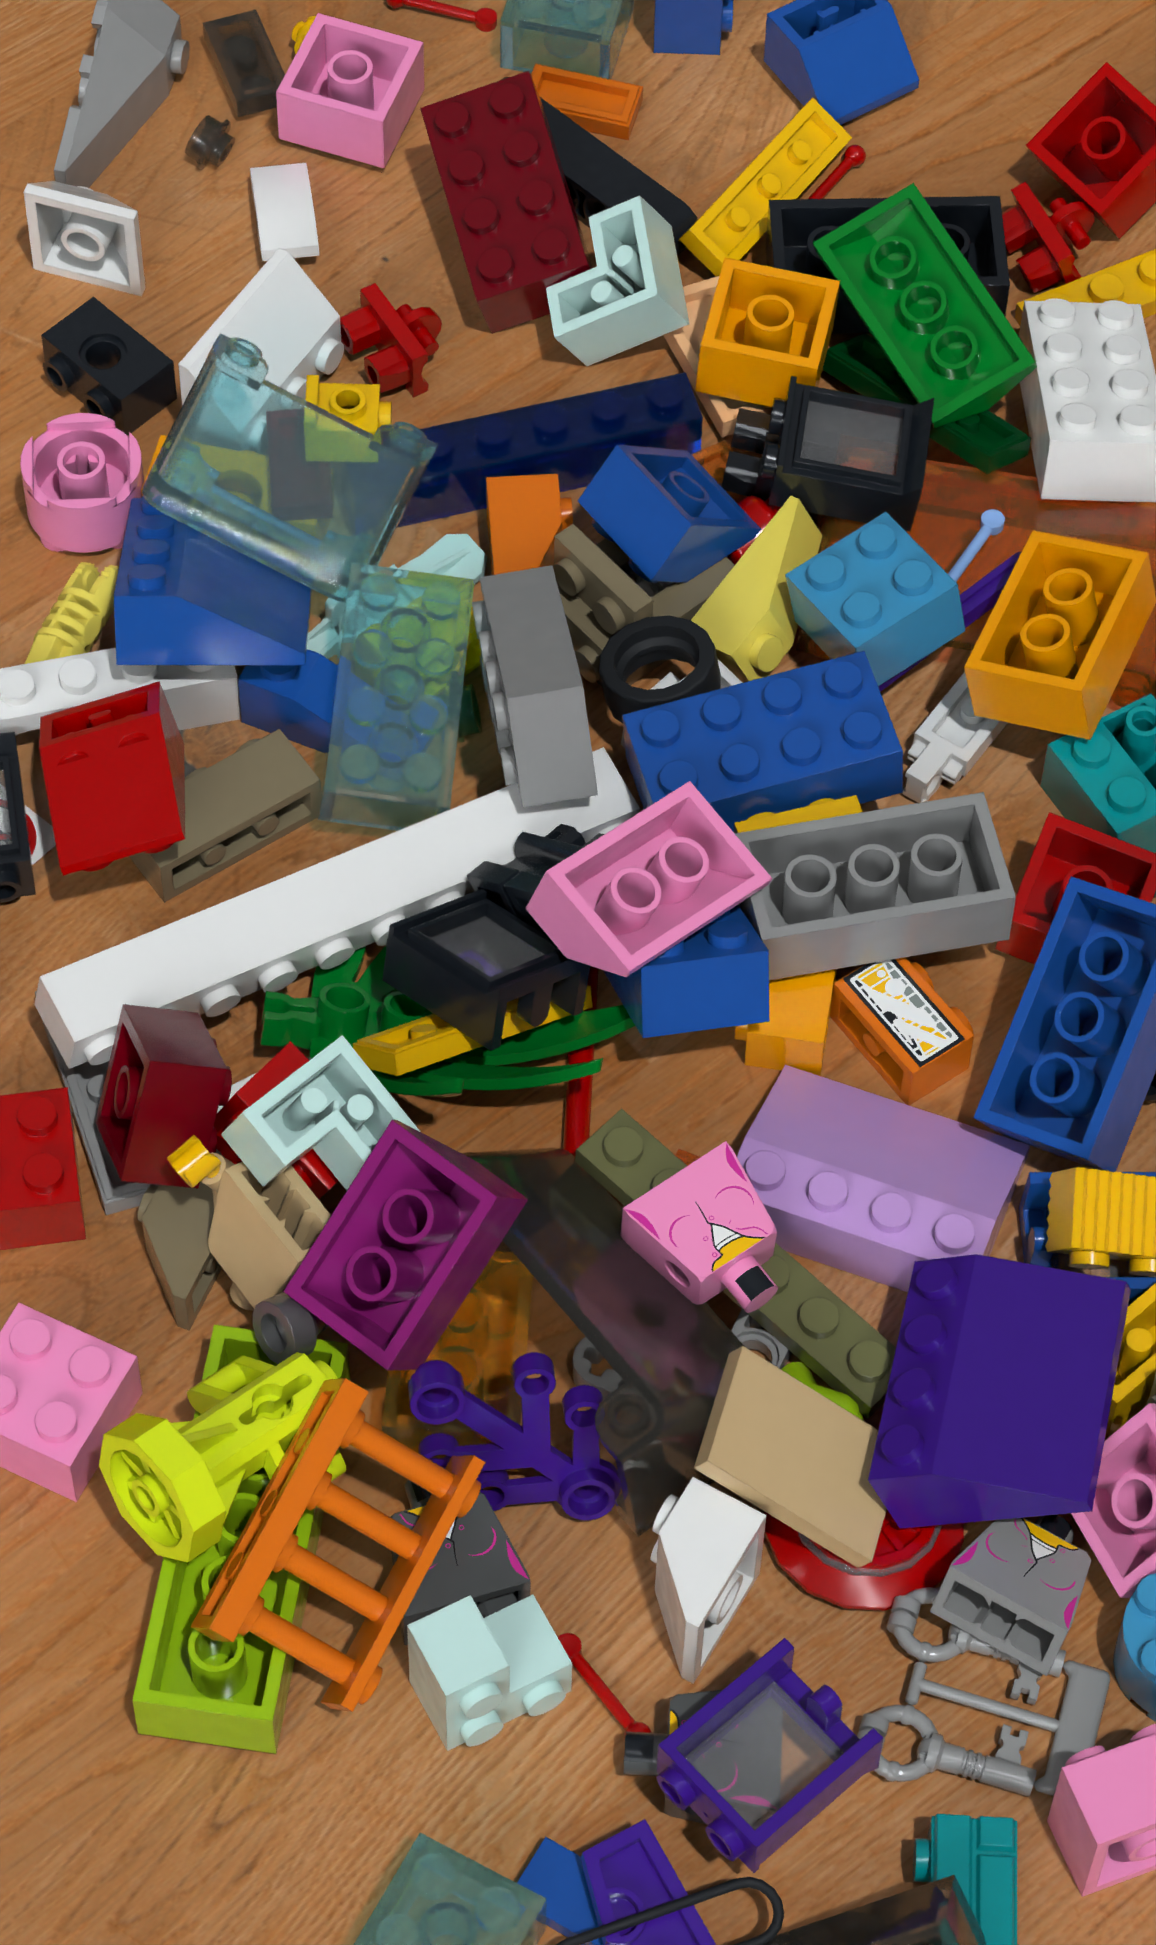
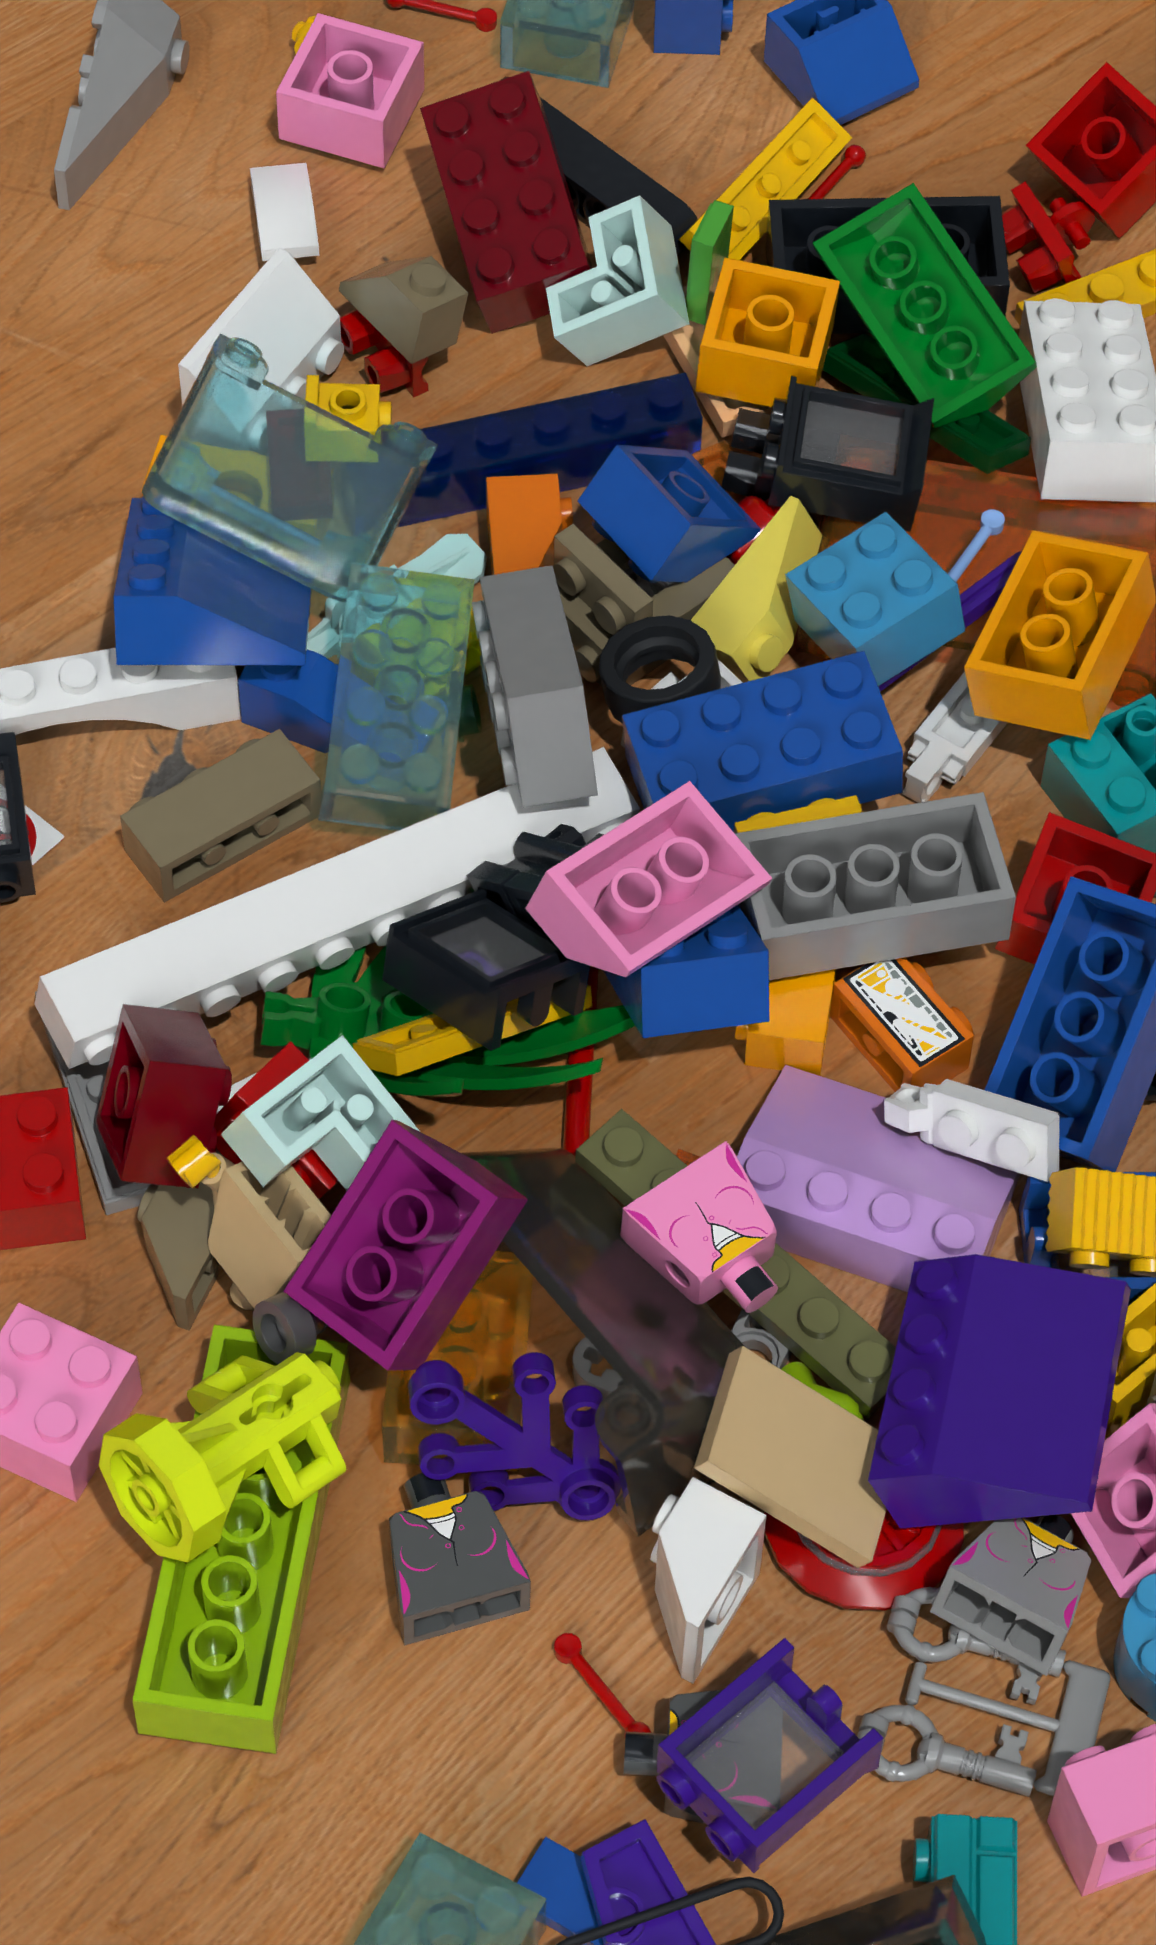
(77, 615): light yellow hinge -> none
(81, 483): bright pink brick -> none
(84, 236): white slope -> none
(108, 366): black brick -> none
(114, 778): red slope -> none
(210, 142): clear smoke plate -> none
(245, 61): clear smoke plate -> none
(271, 1545): orange fence -> none
(410, 304): none -> dark tan slope
(485, 1669): light aqua brick -> none
(589, 100): orange tile -> none
(707, 255): none -> bright green tile
(979, 1125): none -> white hinge

